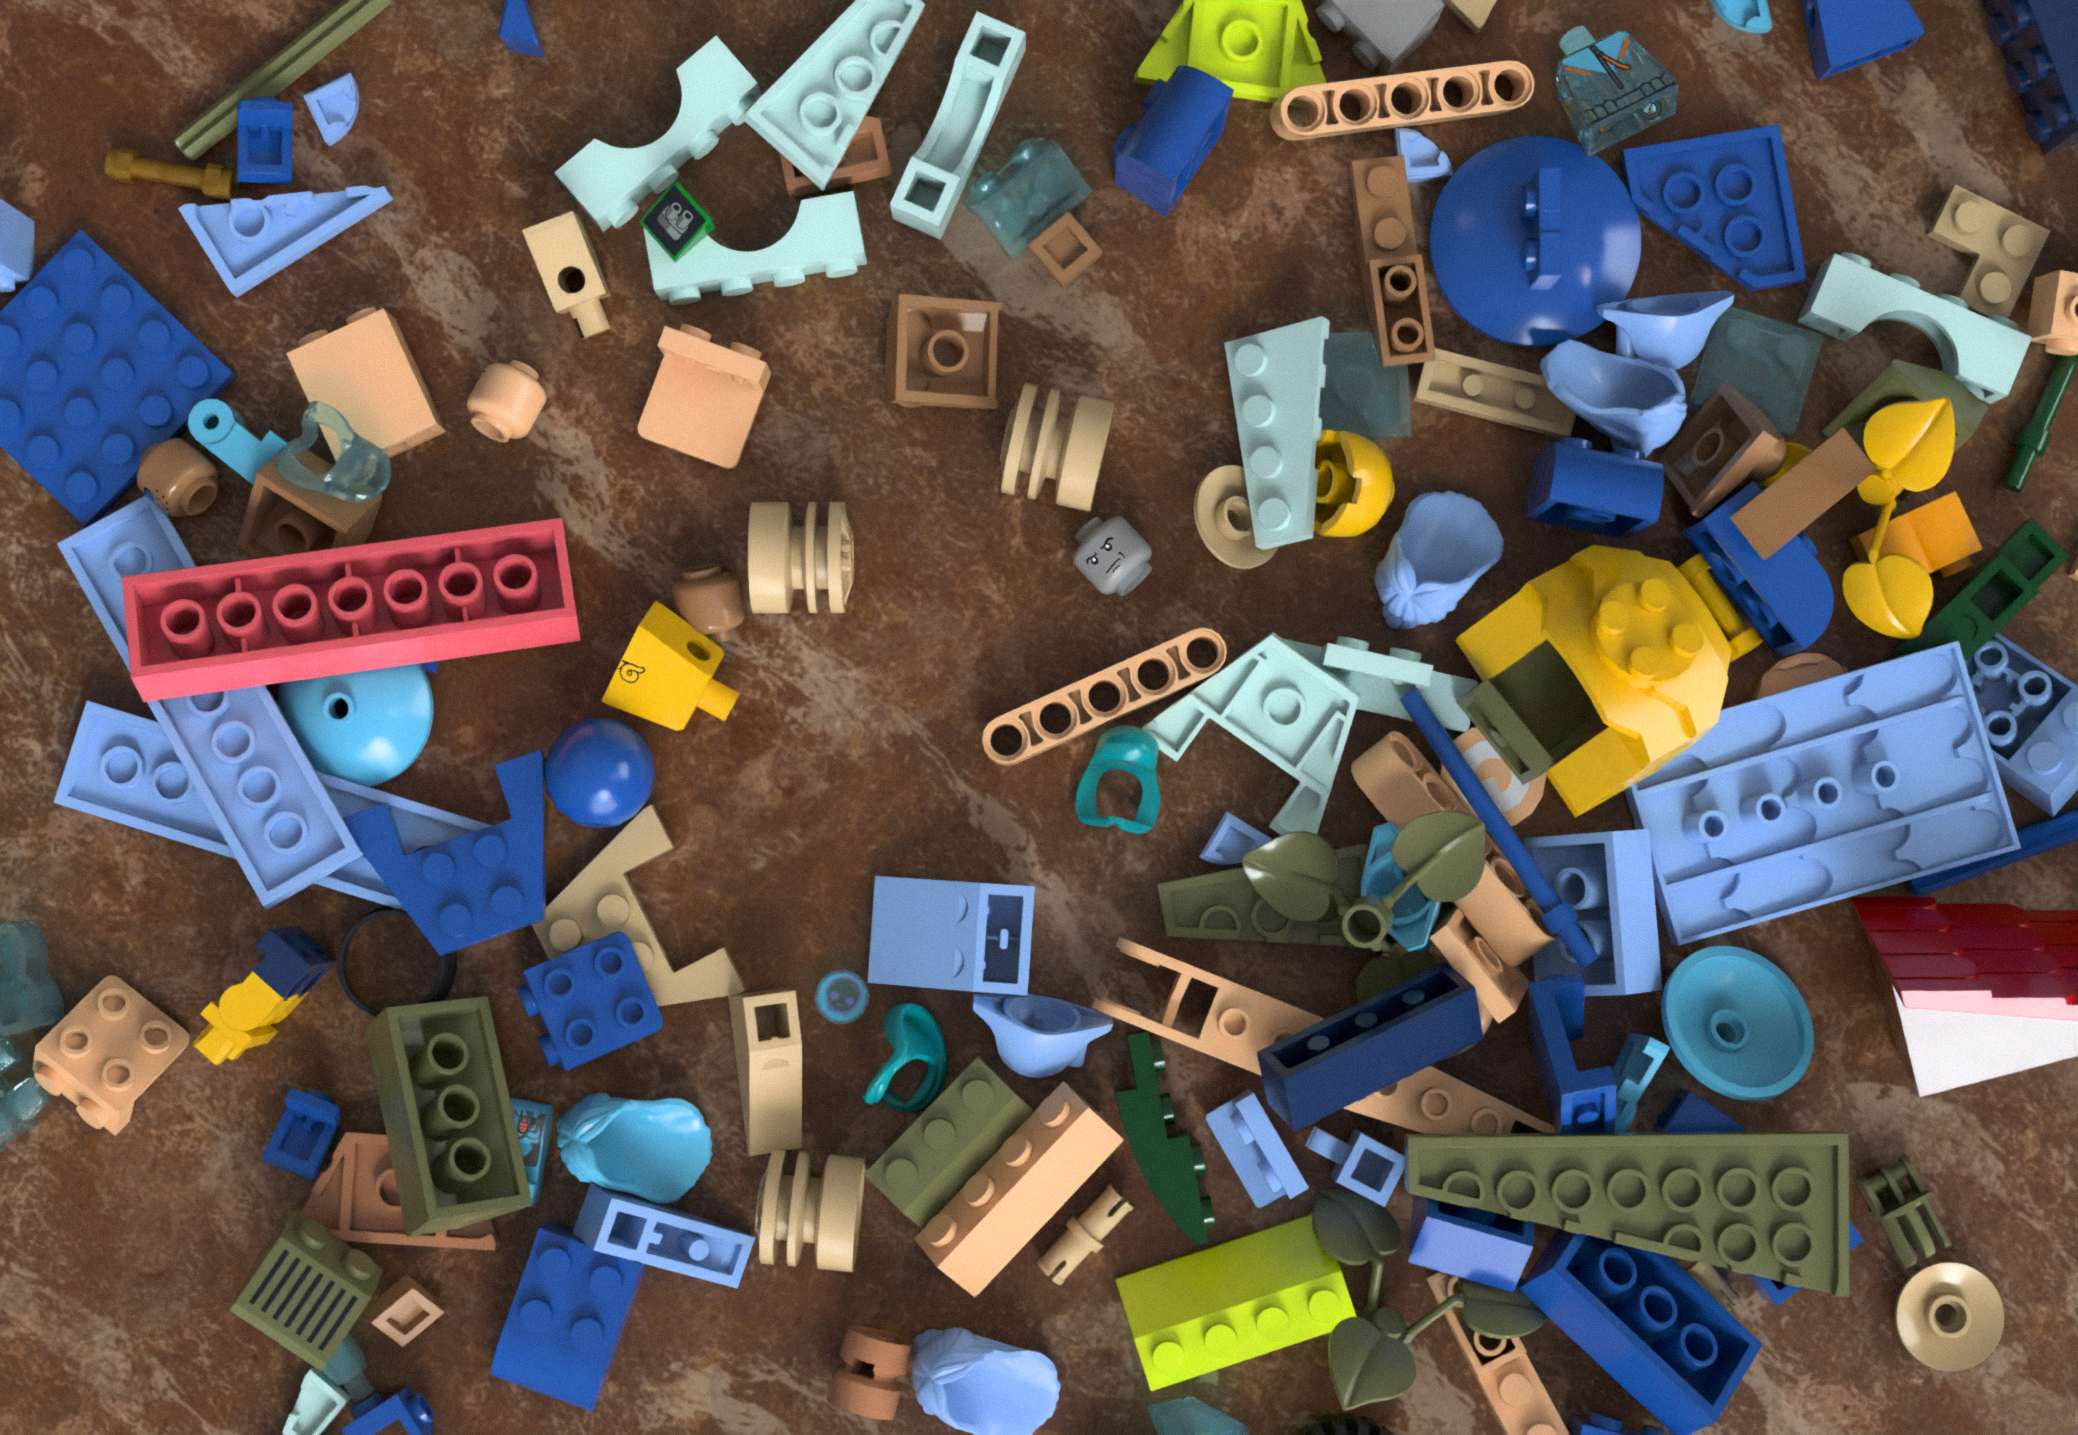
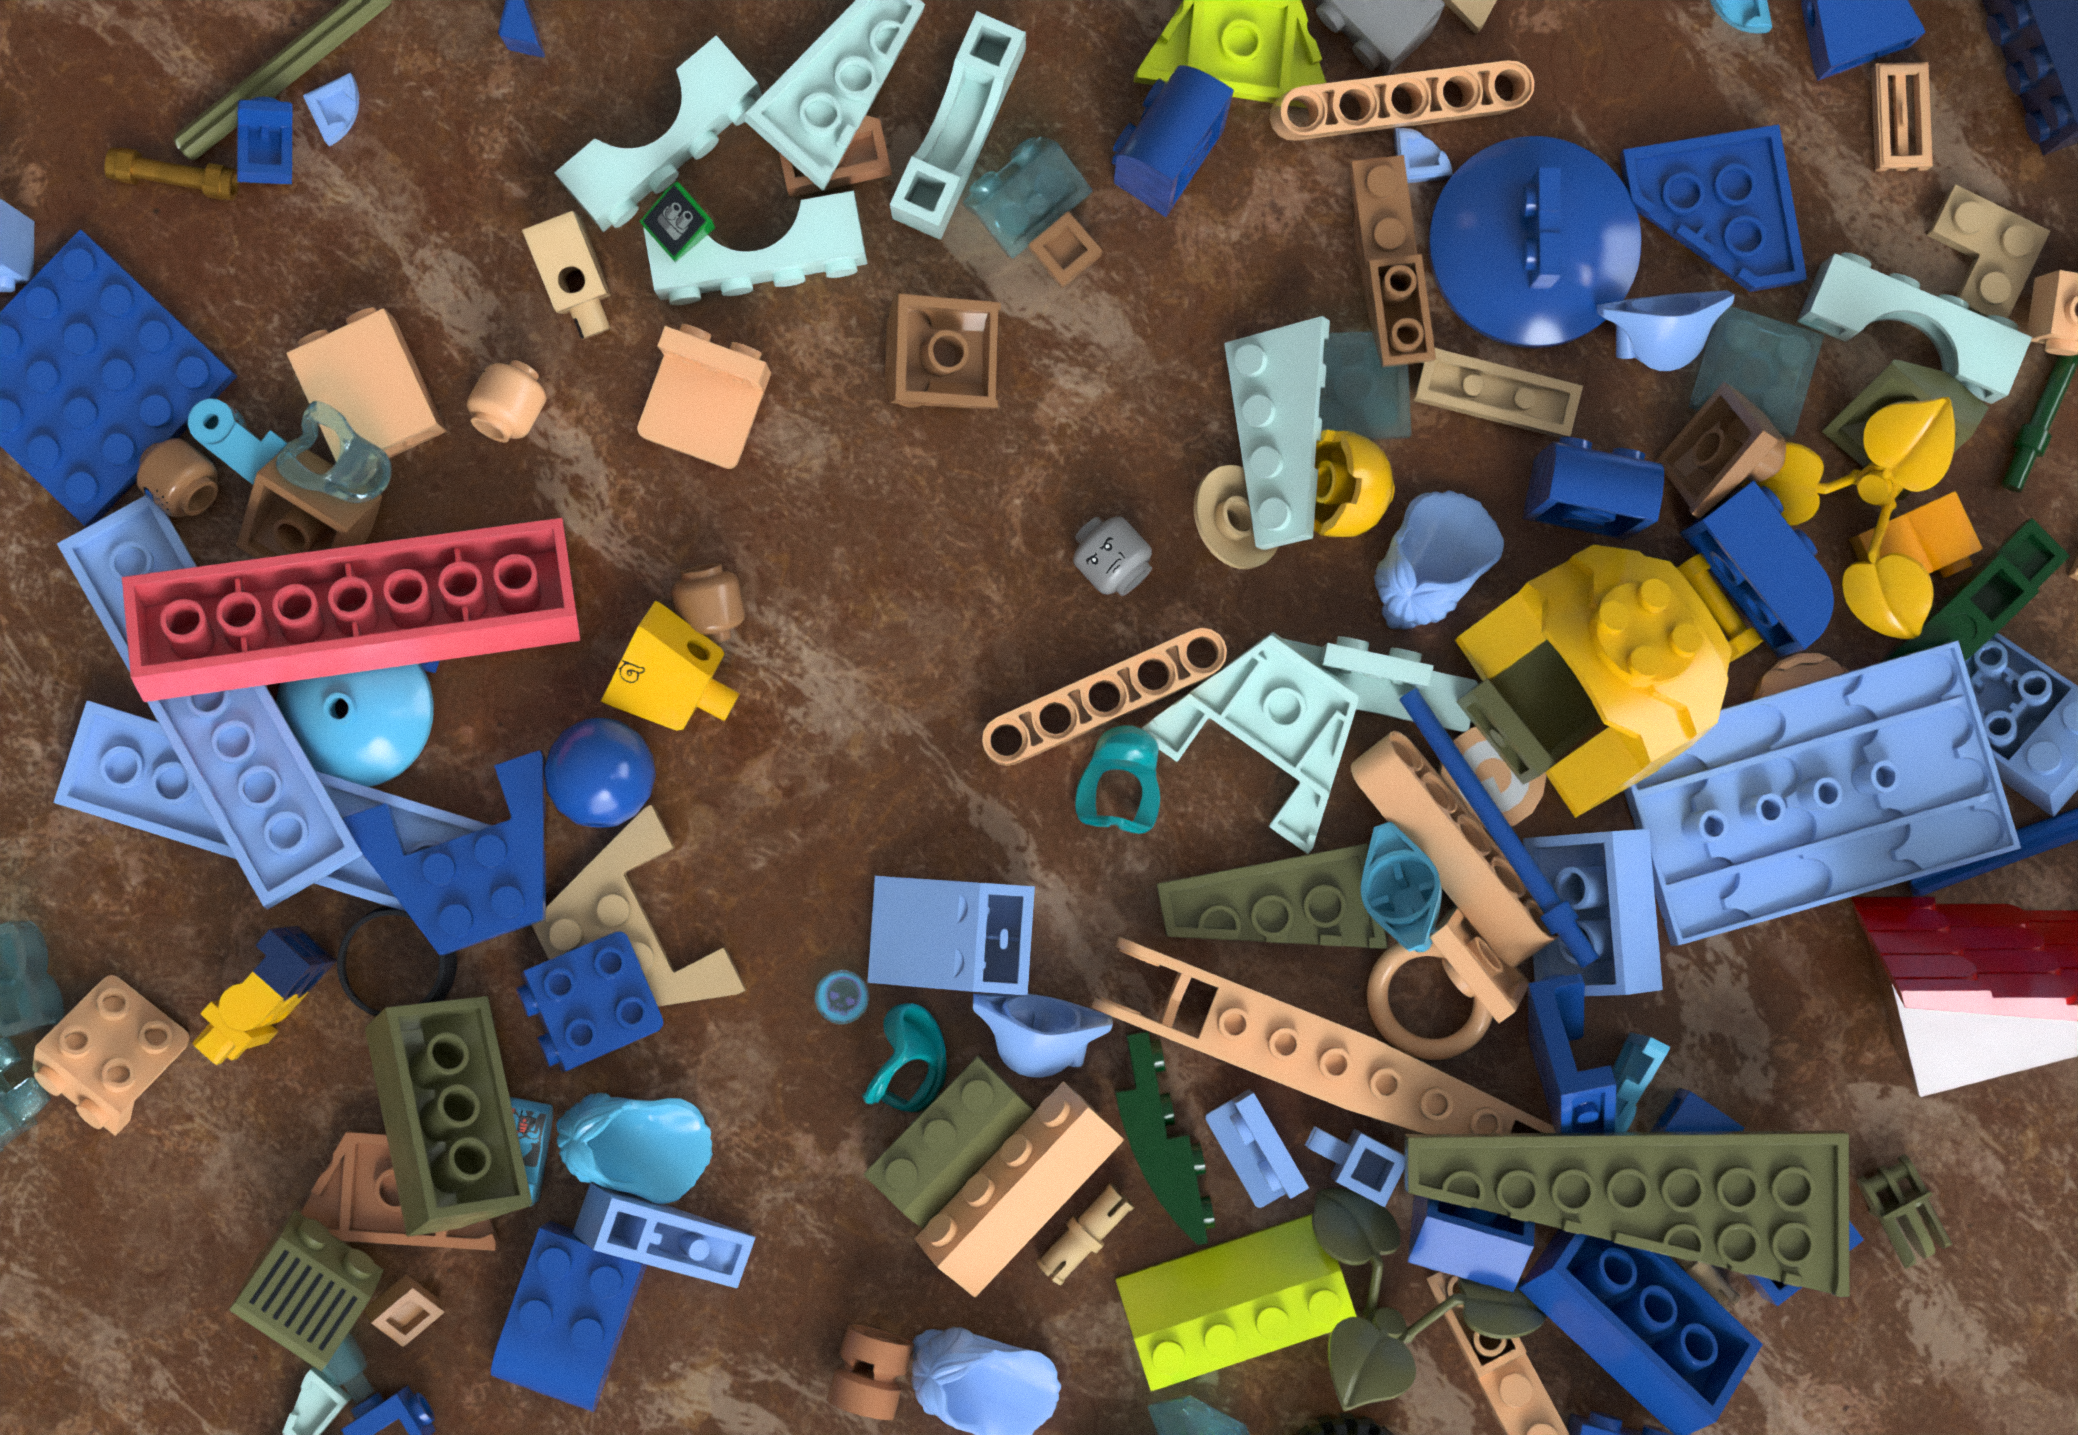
(261, 237): light blue wing -> none
(304, 1133): blue bracket -> none
(769, 1068): tan slope -> none
(798, 557): tan wheel -> none
(811, 1210): tan wheel -> none
(1056, 446): tan wheel -> none
(1232, 841): light blue tile -> none
(1374, 1044): dark blue brick -> none
(1437, 850): olive plant -> none
(1611, 88): clear light blue torso -> none
(1619, 396): light blue hair -> none
(1754, 1010): medium azure dish -> none
(1803, 493): medium nougat tile -> none
(1881, 122): none -> light nougat tile
(1974, 1320): tan dish -> none

